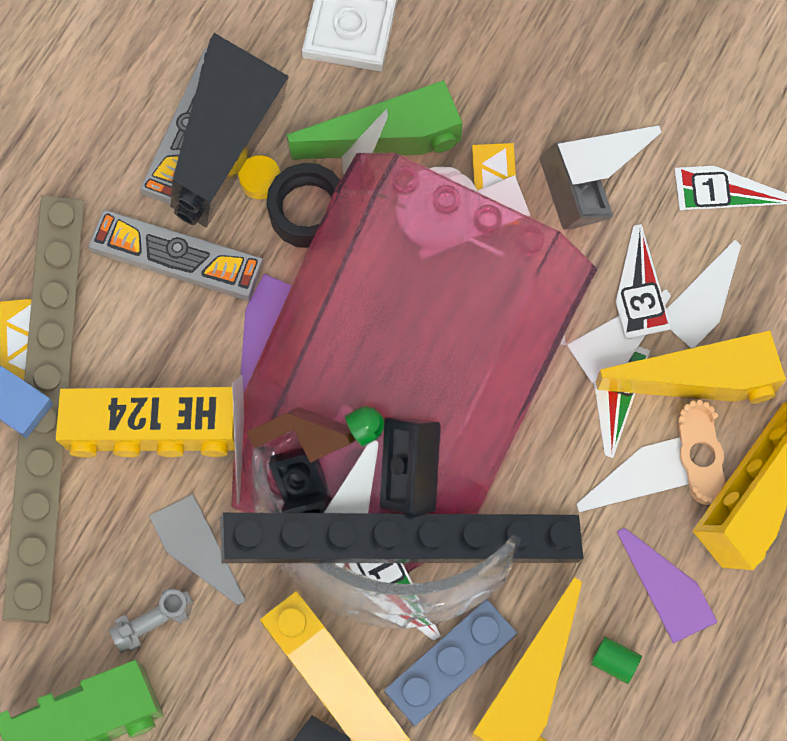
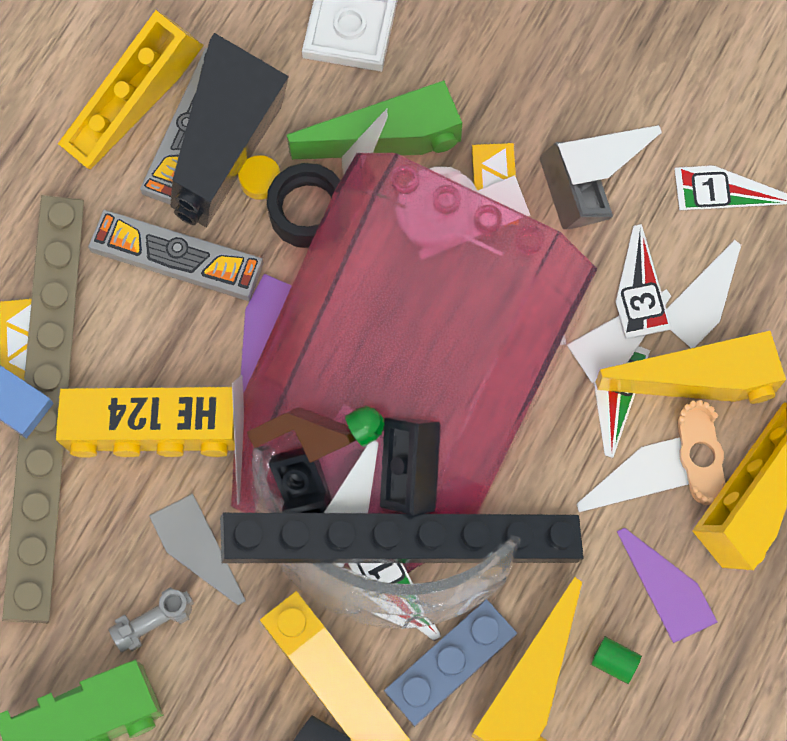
(131, 88): none -> yellow slope

